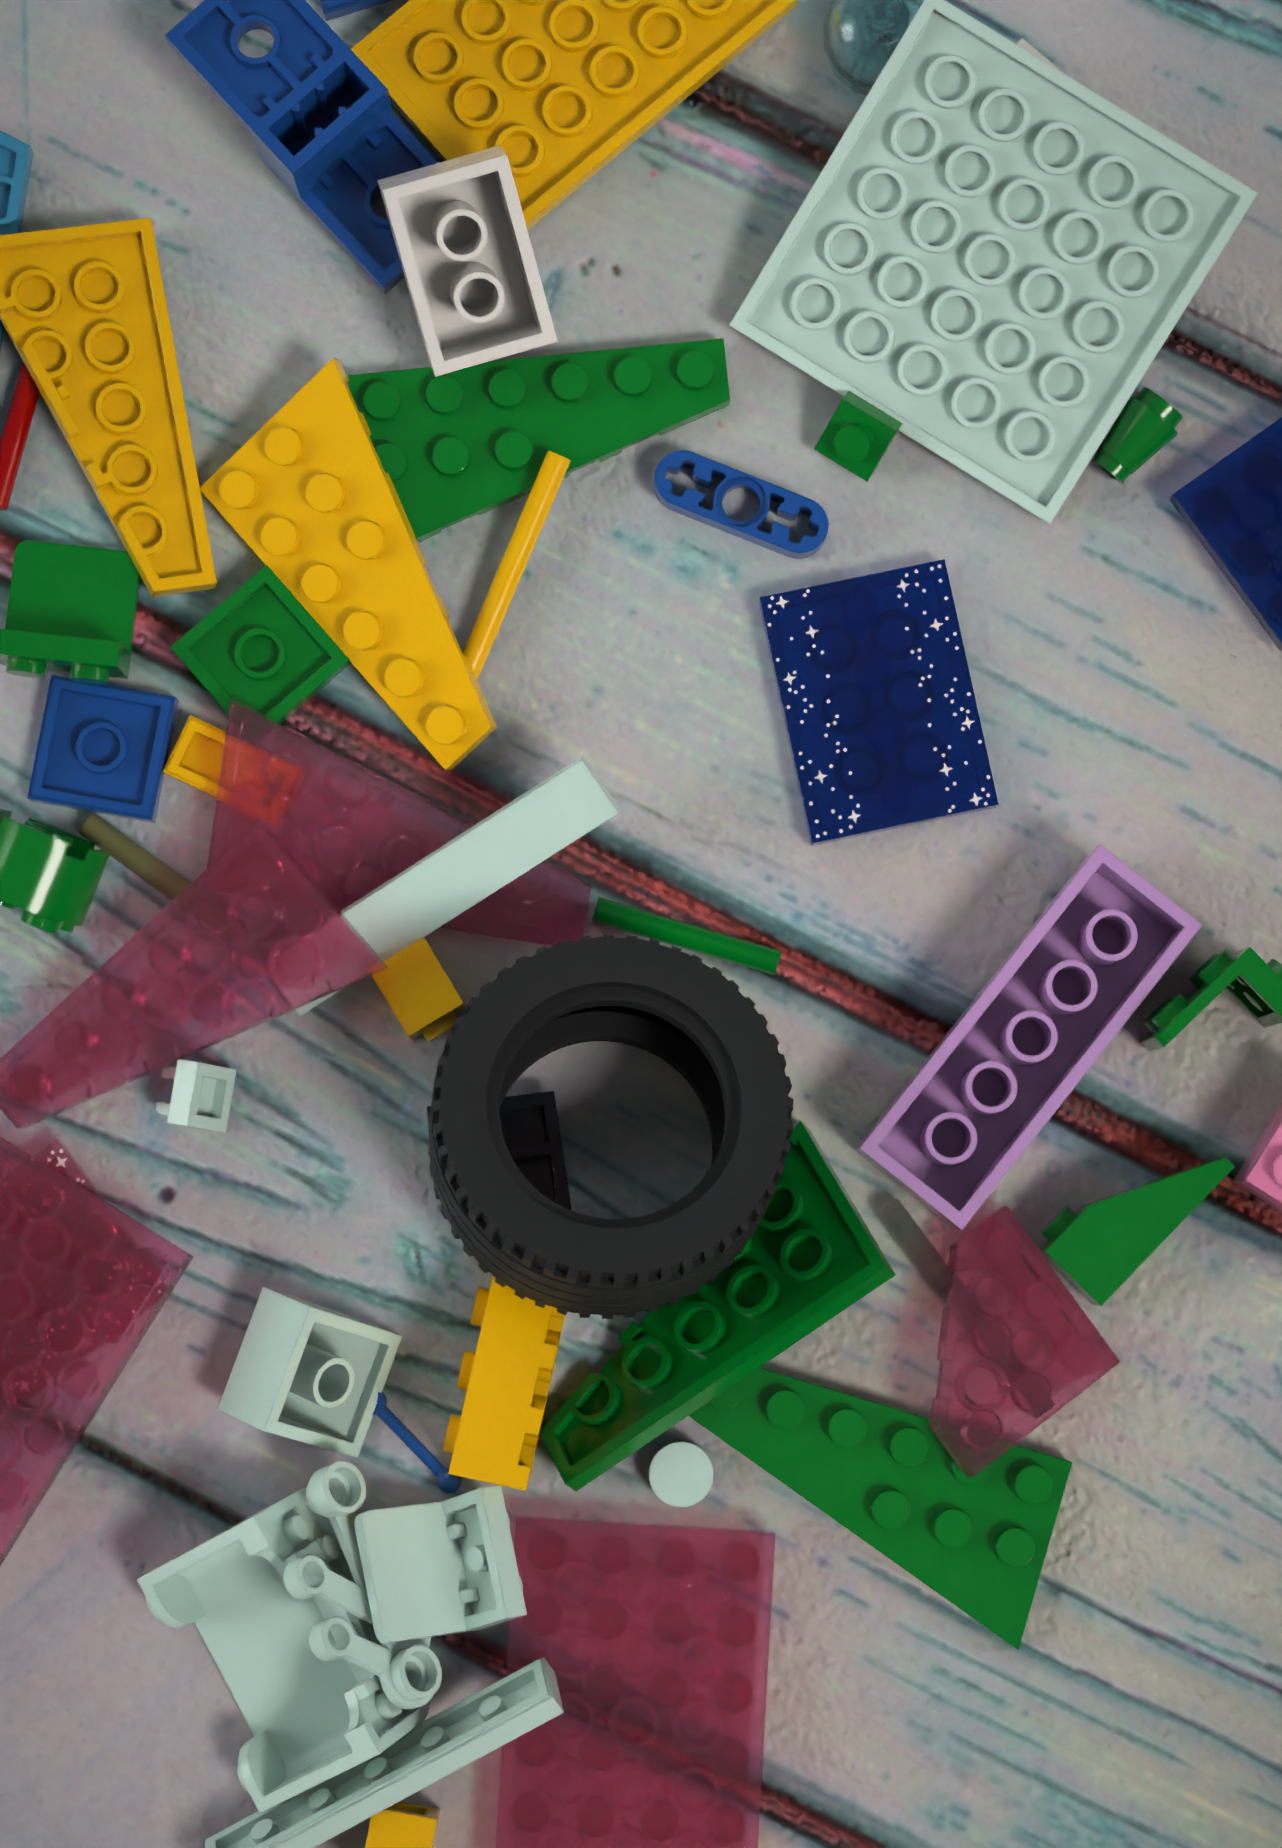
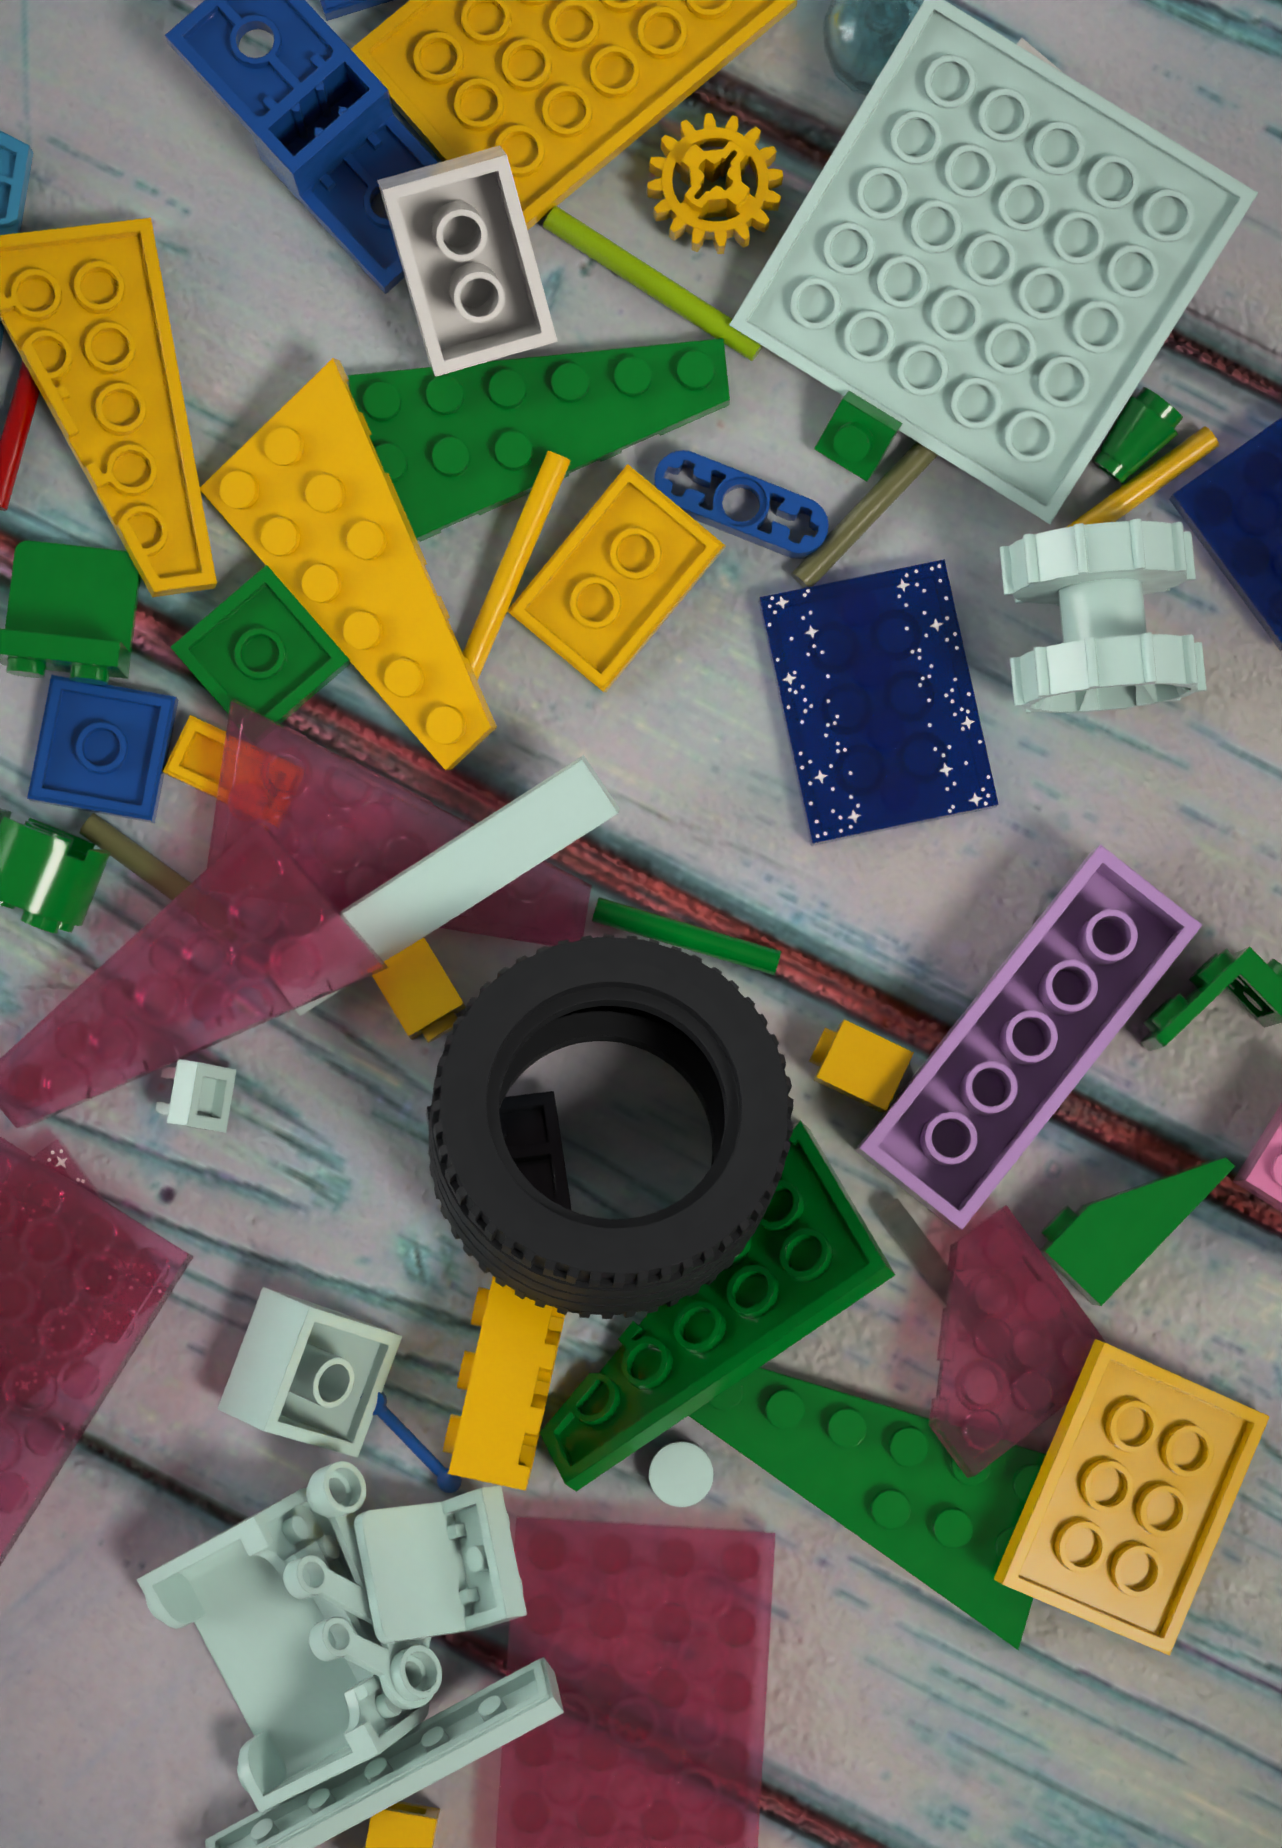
(616, 578): none -> yellow tile
(649, 281): none -> lime bar
(695, 165): none -> yellow gear
(860, 1064): none -> yellow brick
(863, 515): none -> olive bar
(1100, 583): none -> light aqua piece
(1131, 1497): none -> yellow plate
(1151, 479): none -> yellow bar

